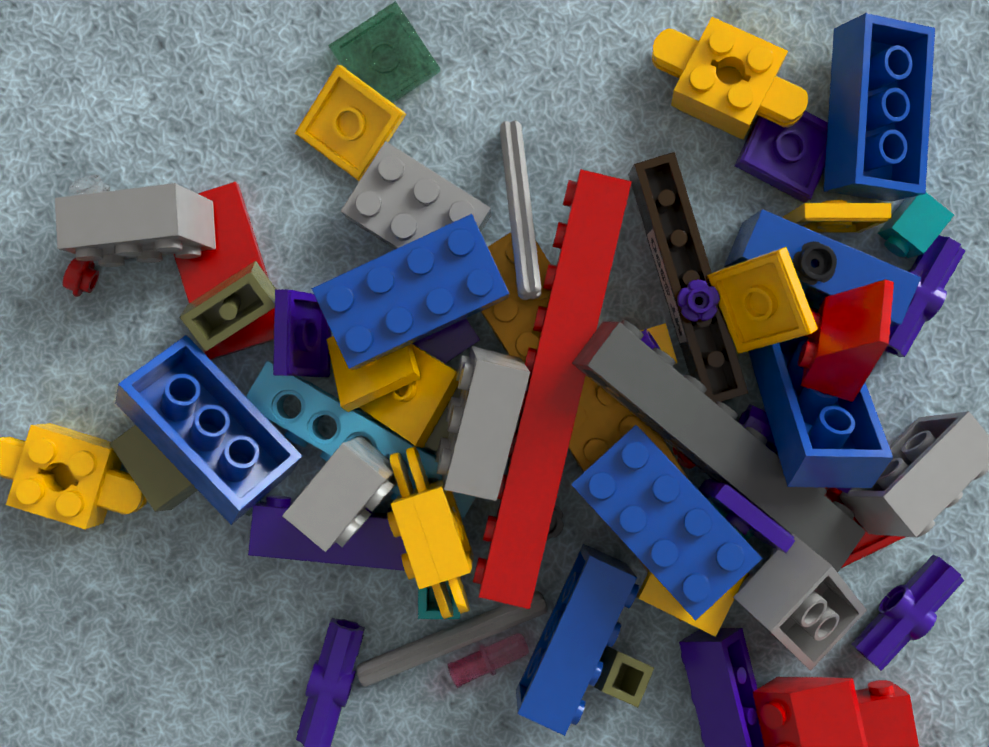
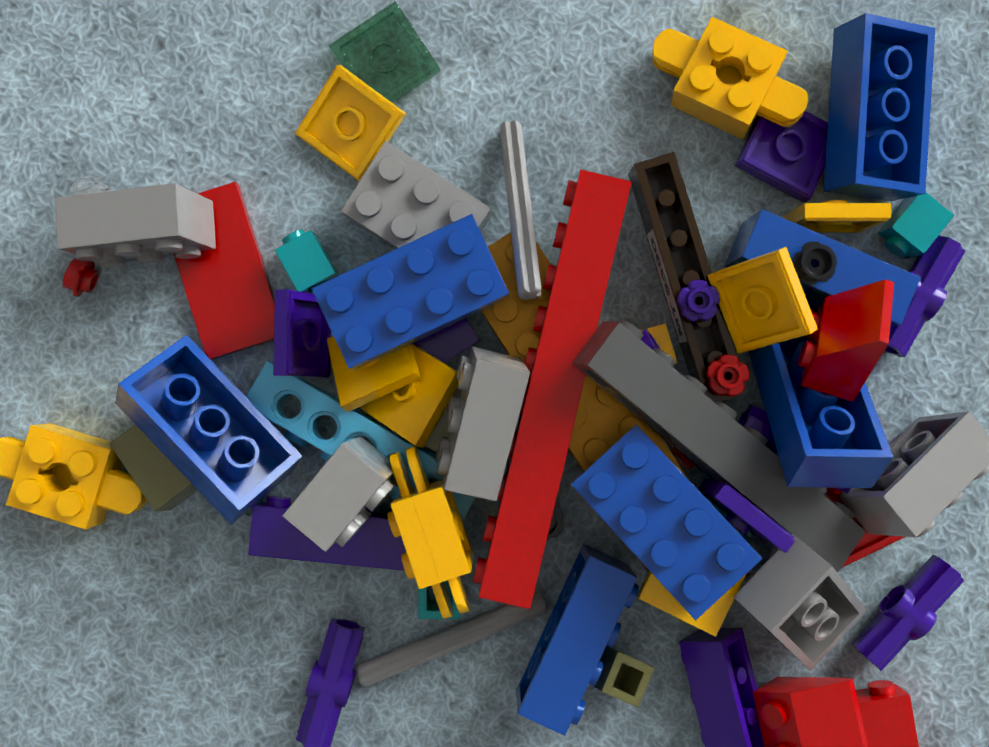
(229, 306): olive brick -> none
(305, 260): none -> teal brick
(488, 659): clear pink axle -> none
(716, 378): none -> red plate

